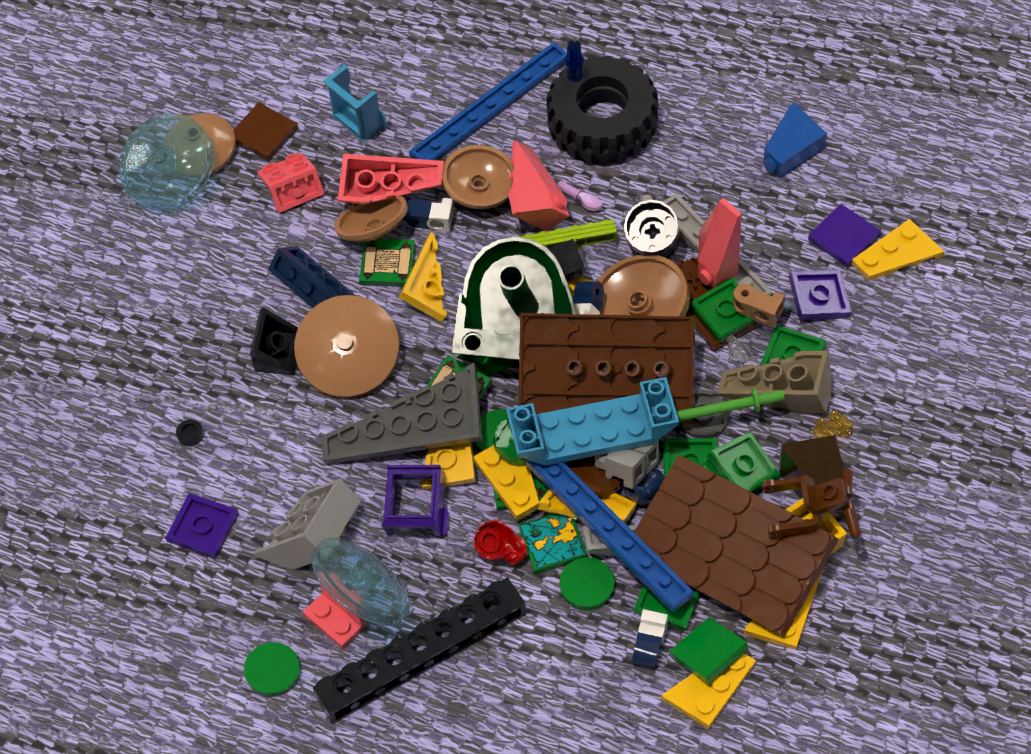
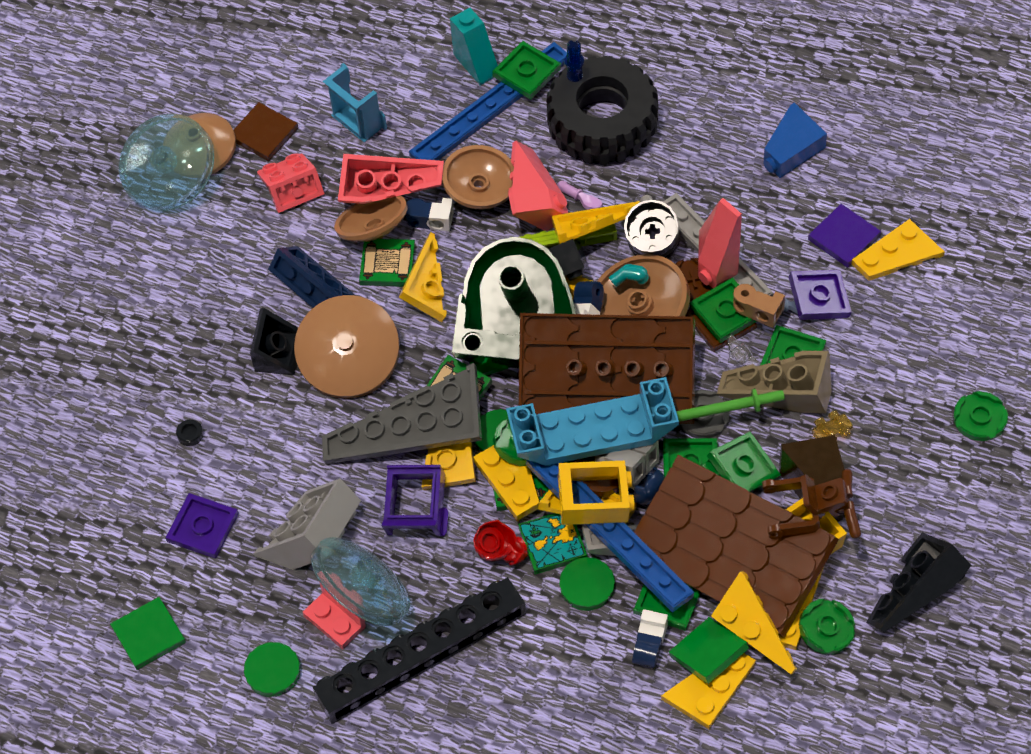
(148, 633): none -> green tile
(472, 45): none -> teal slope
(526, 70): none -> green tile
(580, 223): none -> yellow wing
(594, 512): none -> yellow window
(631, 272): none -> teal arm
(744, 615): none -> yellow wing
(826, 626): none -> green tile
(928, 572): none -> black wedge
(978, 424): none -> green tile

